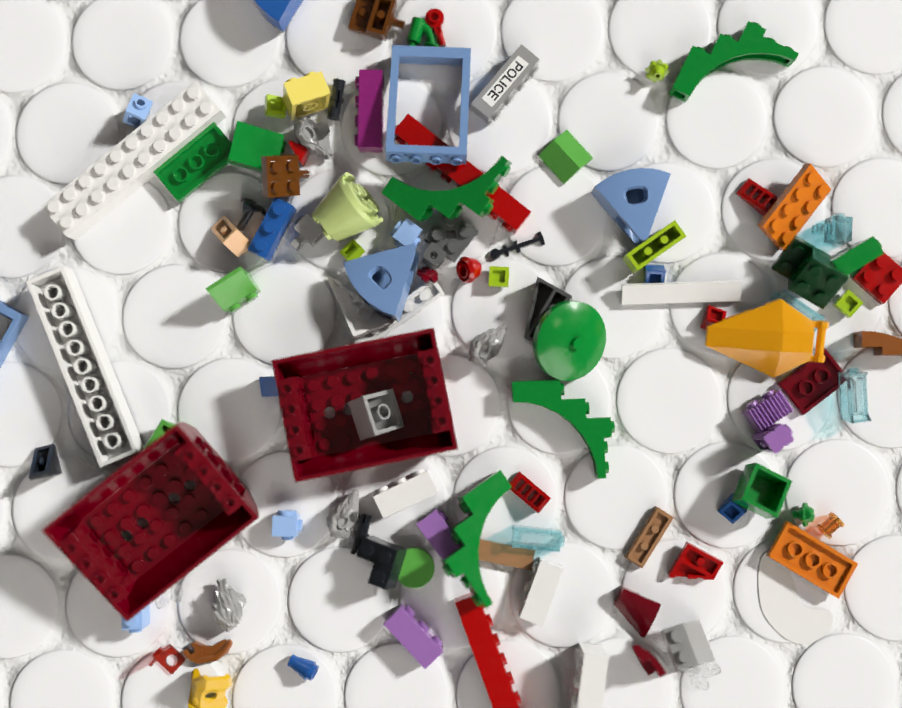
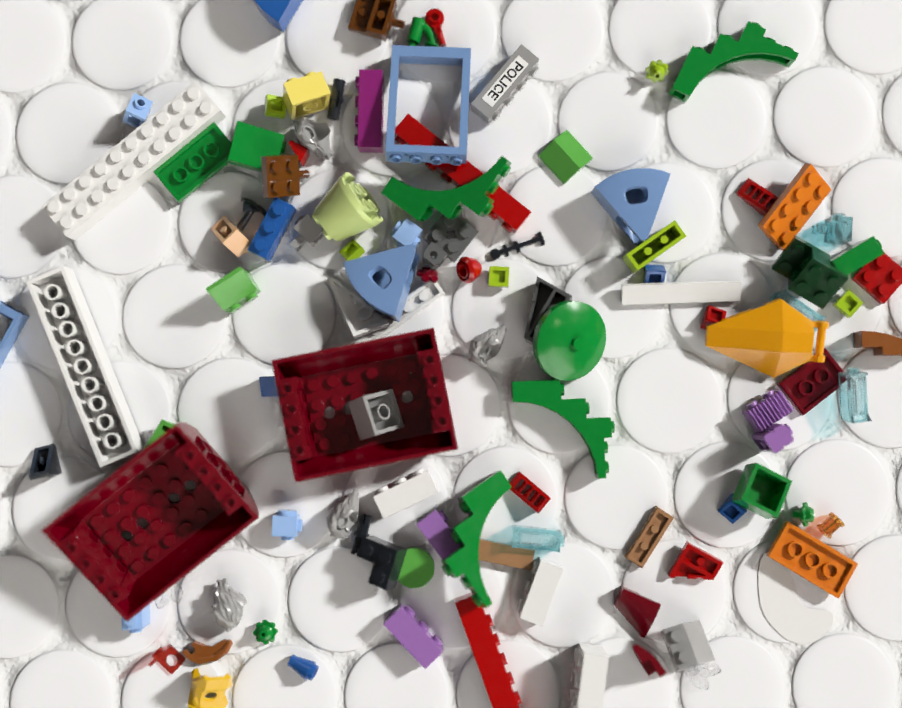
(265, 631): none -> green plant

